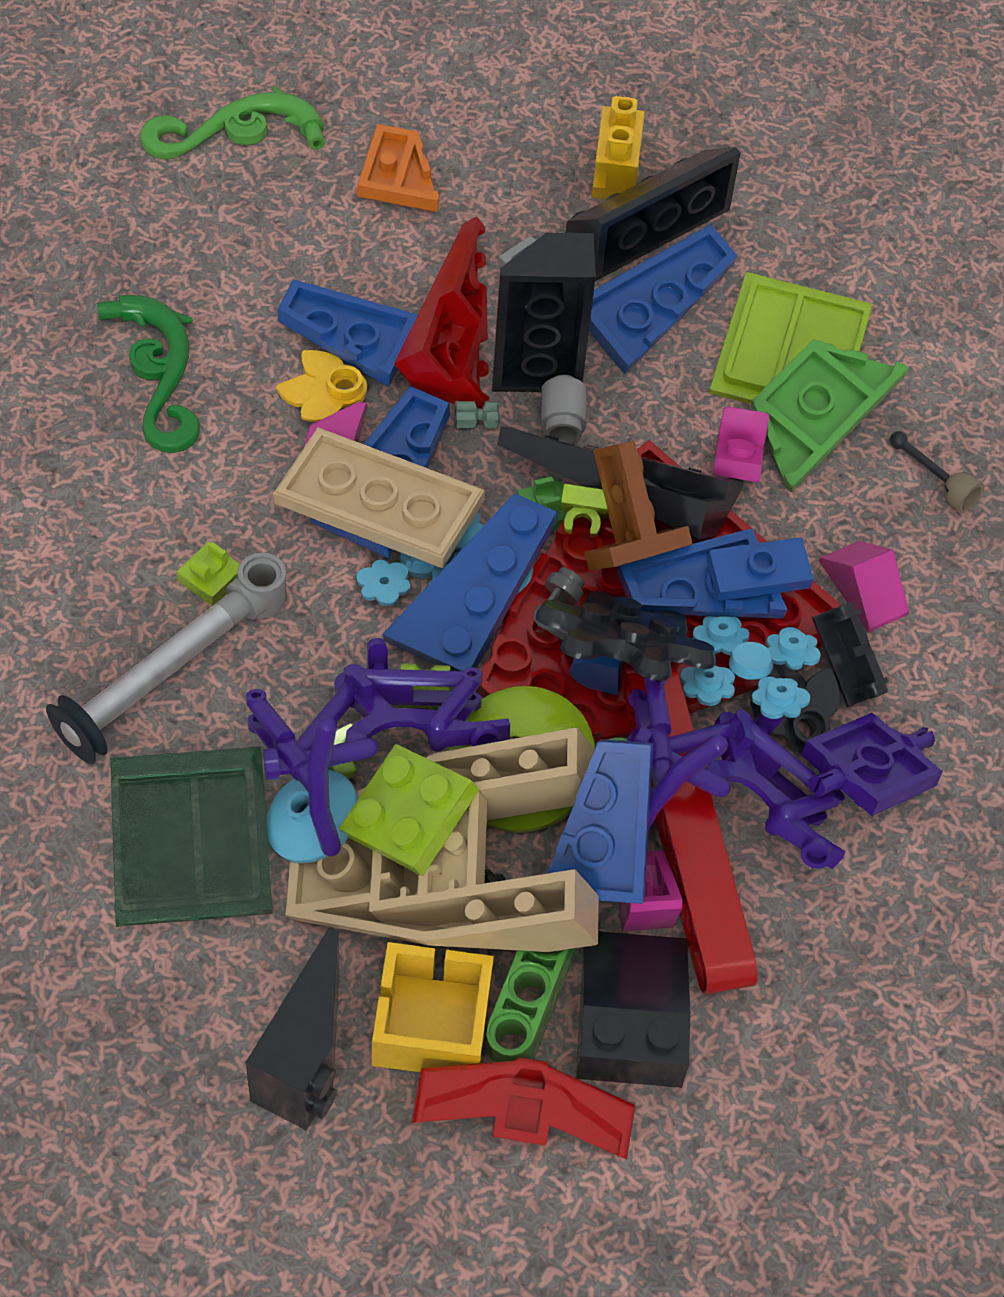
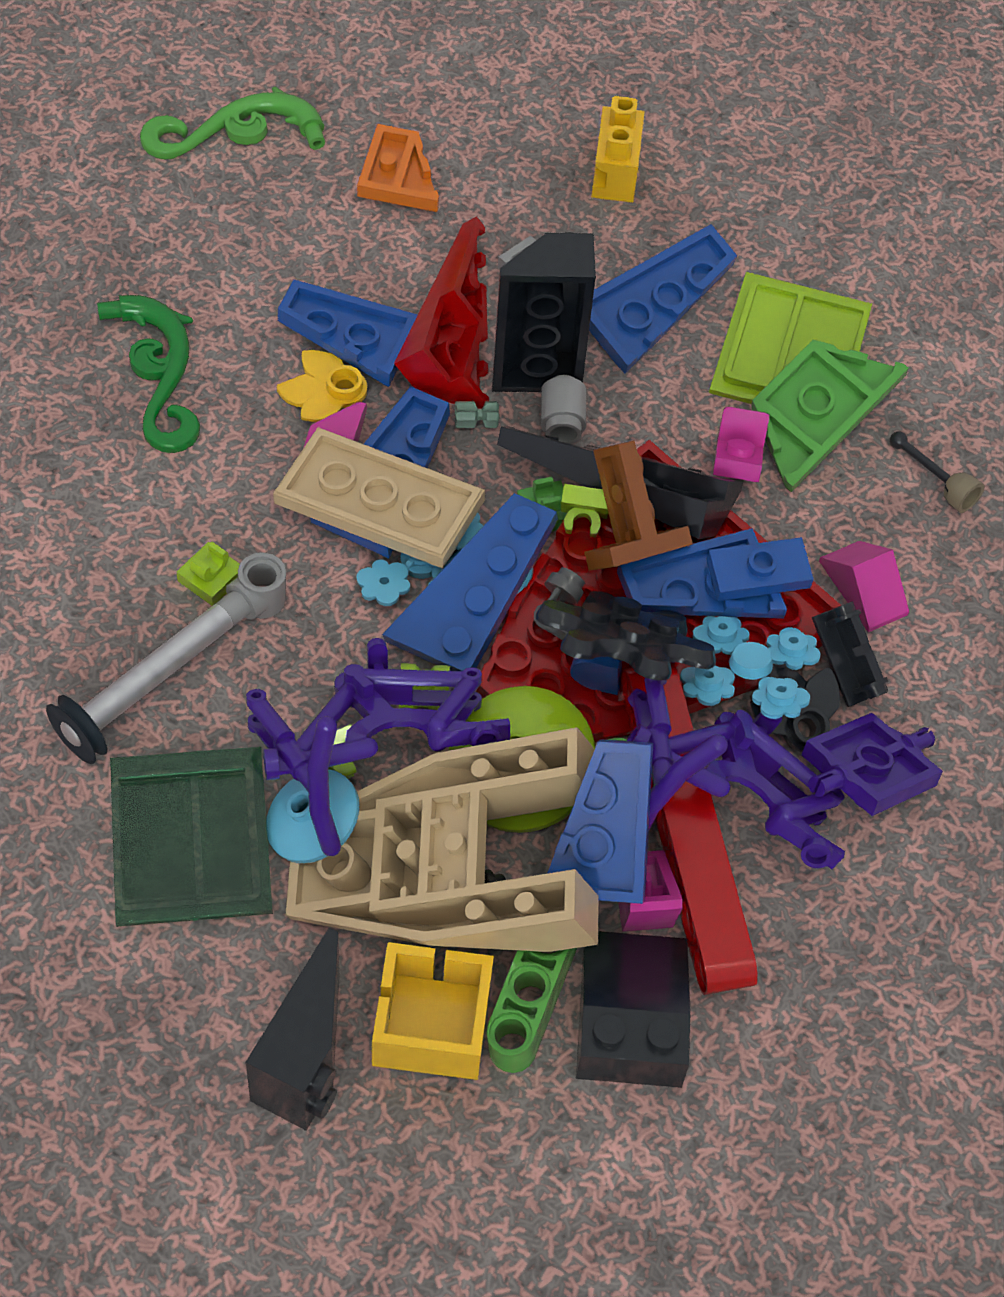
(409, 809): lime plate -> none
(525, 1101): red plate -> none
(659, 208): black slope -> none

